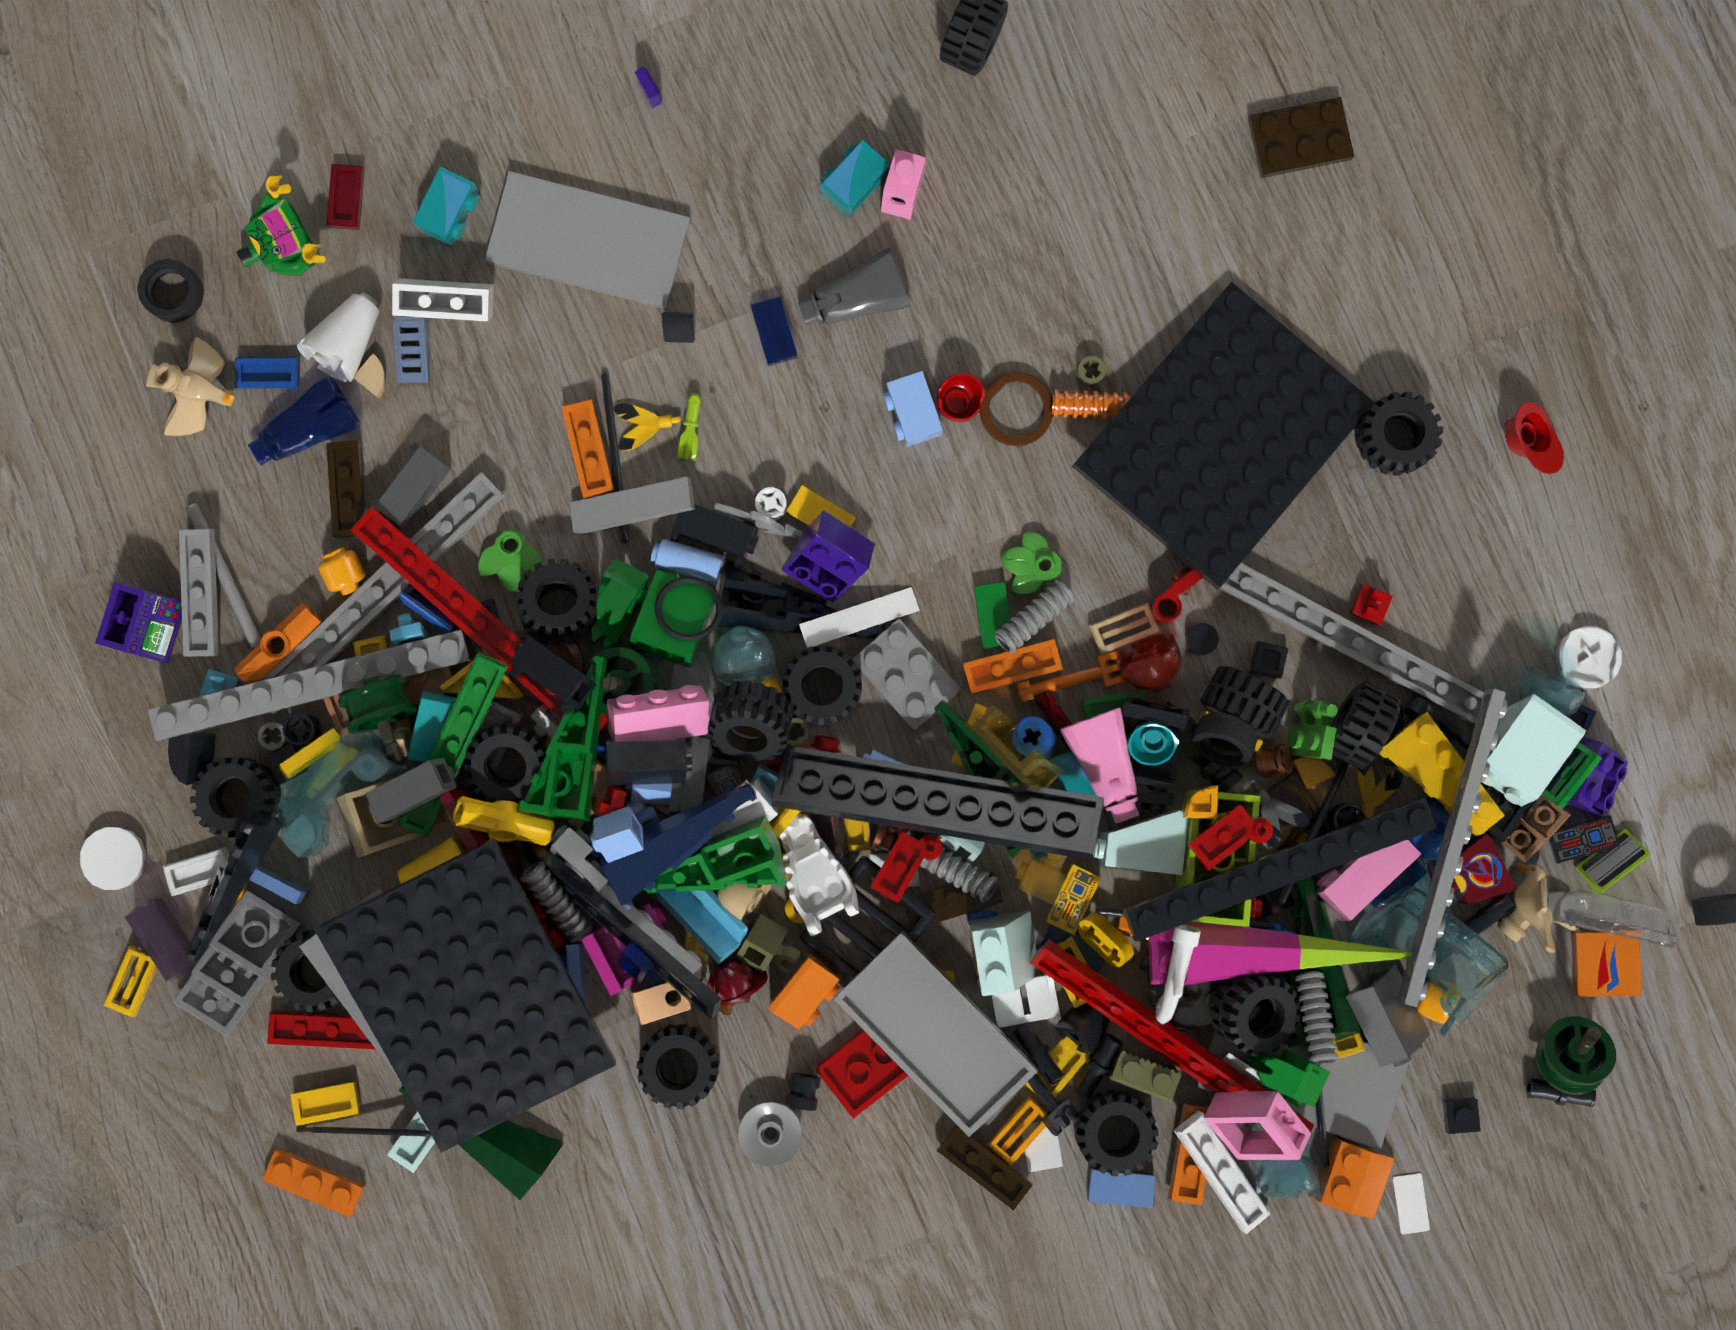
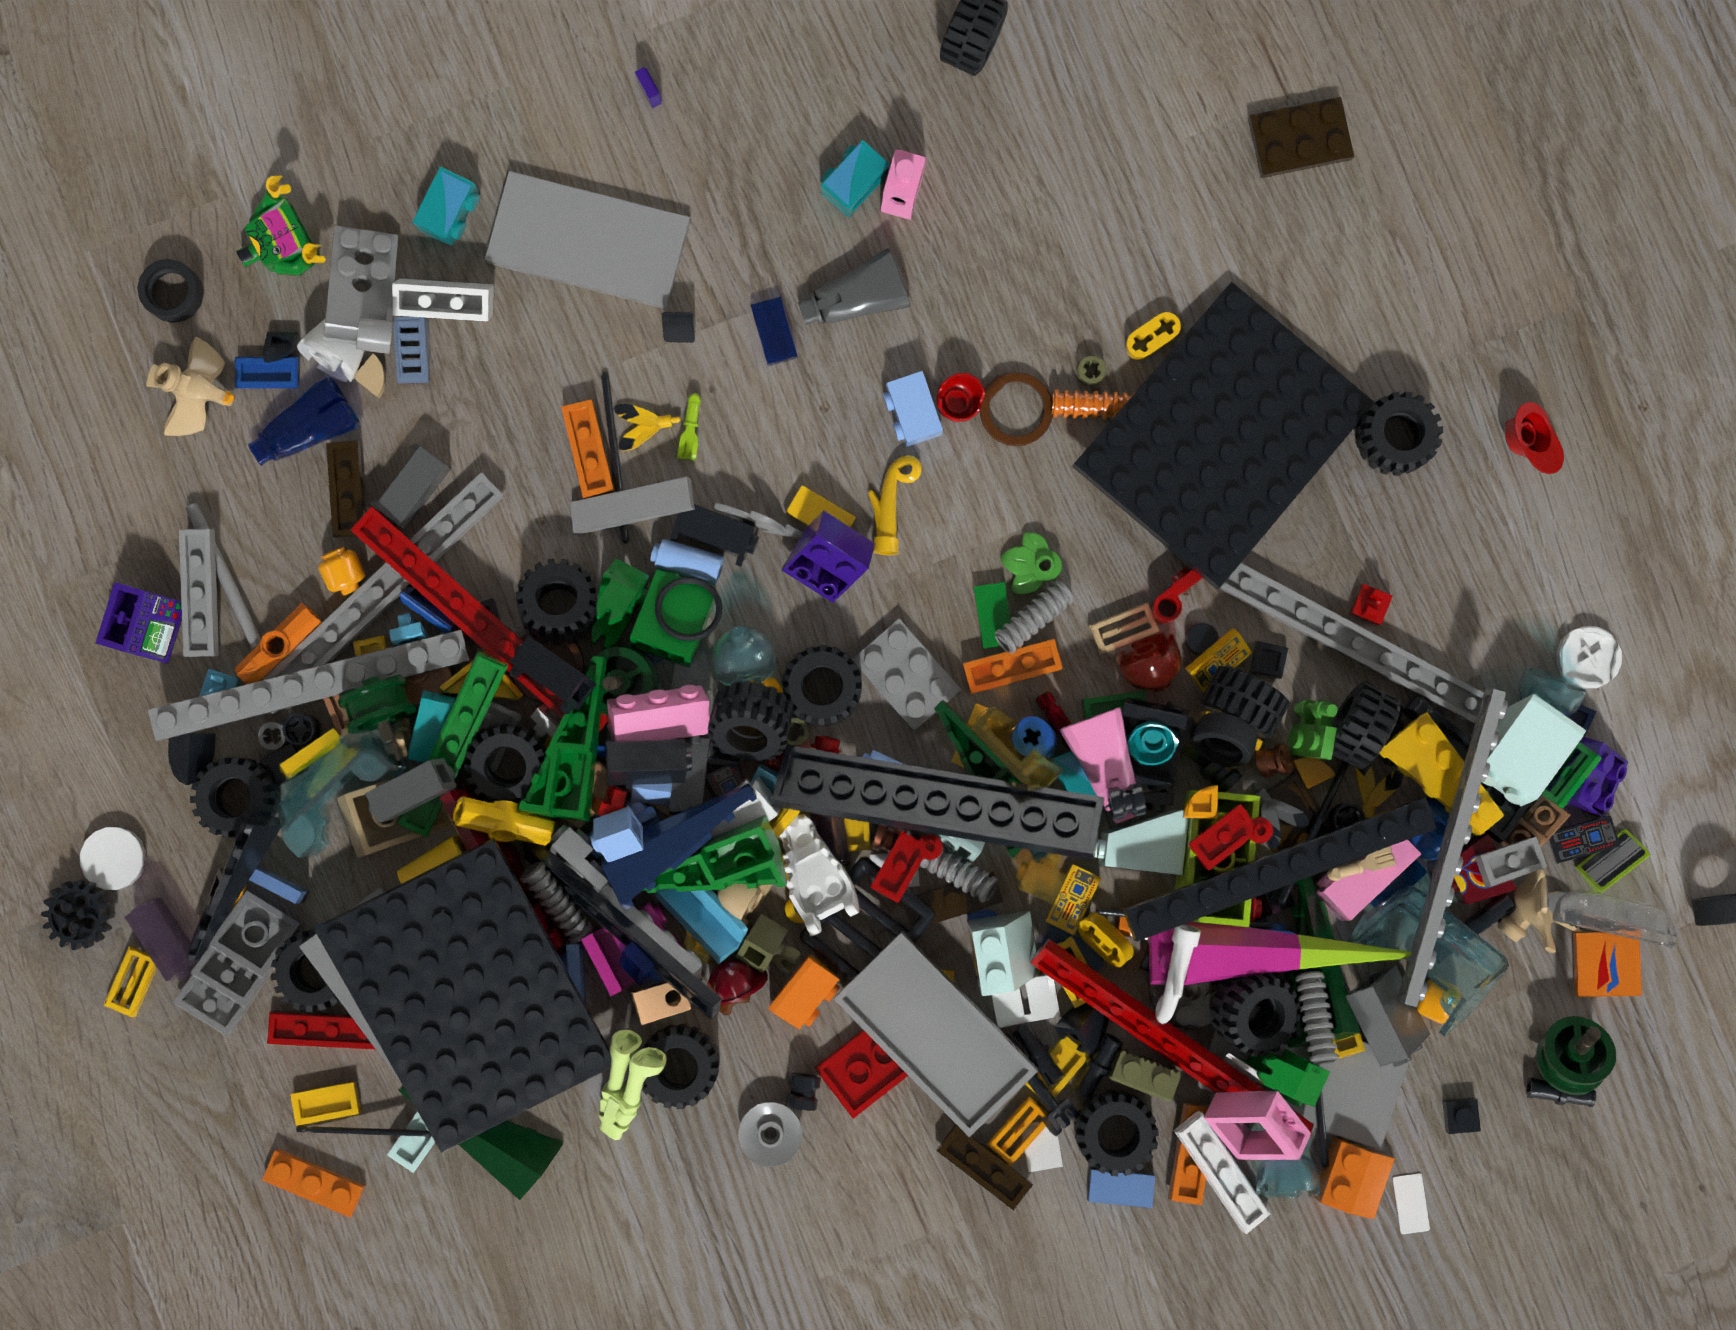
(84, 932): none -> black gear
(195, 871): white tile -> none
(279, 345): none -> black tile
(345, 196): dark red tile -> none
(357, 315): none -> light grey hinge
(508, 564): bright green plate -> none
(621, 1099): none -> yellowish green piece
(768, 606): black wedge -> none
(769, 499): white wheel -> none
(859, 617): white sticker -> none
(885, 509): none -> yellow plant
(1027, 691): orange hinge -> none
(1125, 801): none -> black wheel
(1156, 342): none -> yellow beam
(1227, 651): none -> yellow tile
(1374, 861): none -> tan piece
(1510, 861): none -> light grey plate

